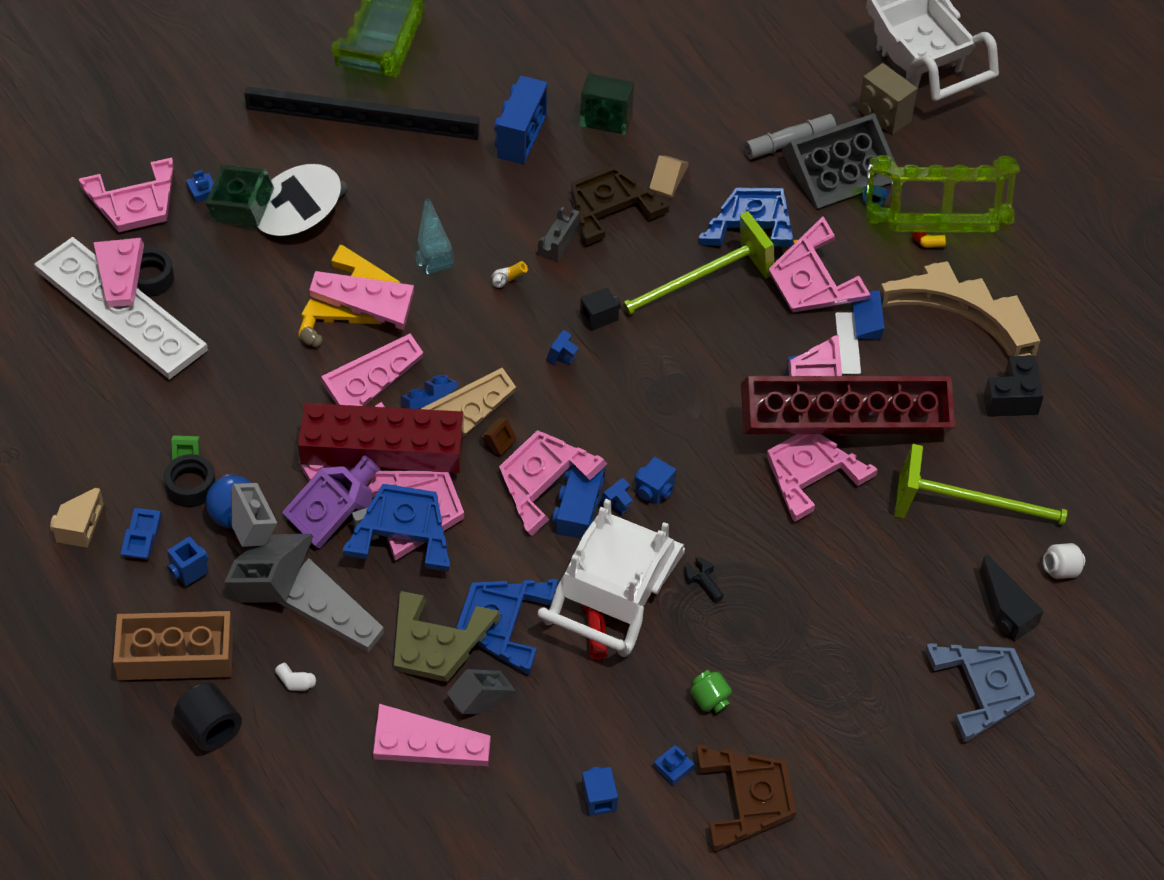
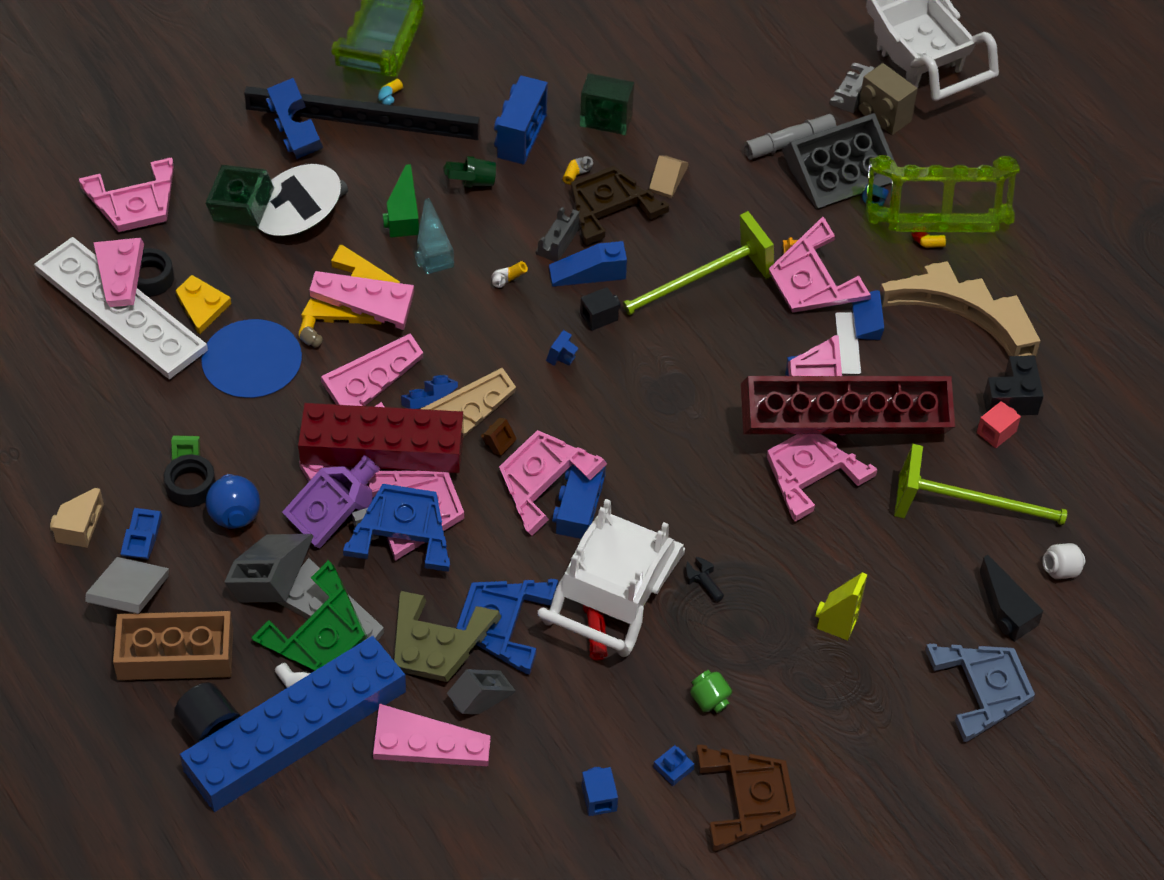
(127, 585): none -> light grey tile
(187, 561): blue brick -> none
(200, 186): blue tile -> none
(201, 302): none -> yellow wing
(251, 358): none -> blue sticker
(251, 515): light grey slope -> none
(293, 723): none -> blue brick
(301, 135): none -> blue arch
(326, 633): none -> green wing
(389, 89): none -> medium azure arm
(402, 207): none -> green slope
(472, 172): none -> dark green piece
(577, 167): none -> arm
(591, 265): none -> blue slope
(618, 496): blue tile -> none
(655, 481): blue brick -> none
(766, 207): blue wing -> none
(842, 608): none -> neon yellow slope
(849, 92): none -> light grey hinge
(998, 424): none -> coral brick

